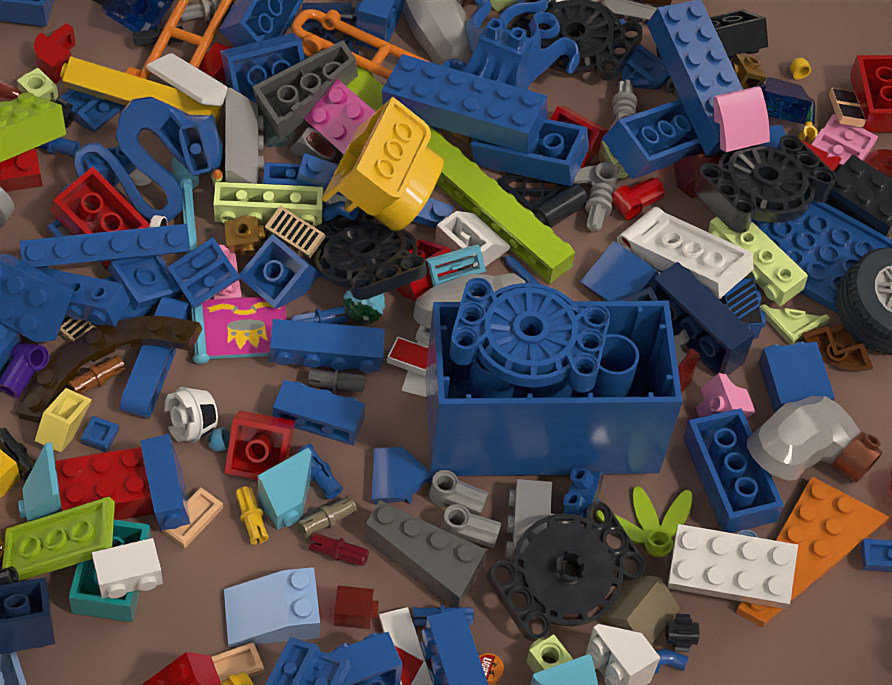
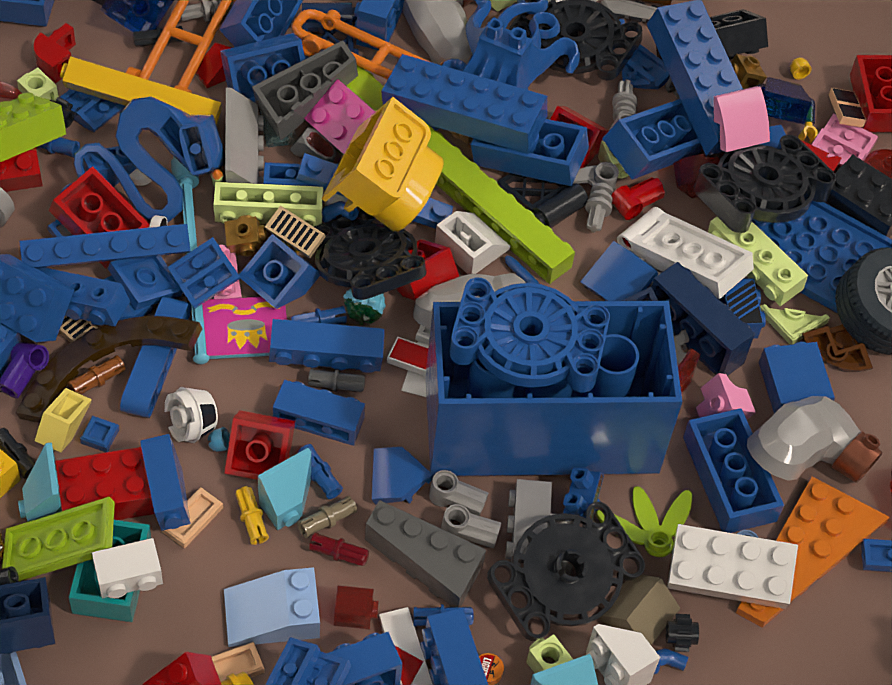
(189, 79): white slope -> none
(451, 256): medium azure tile -> none

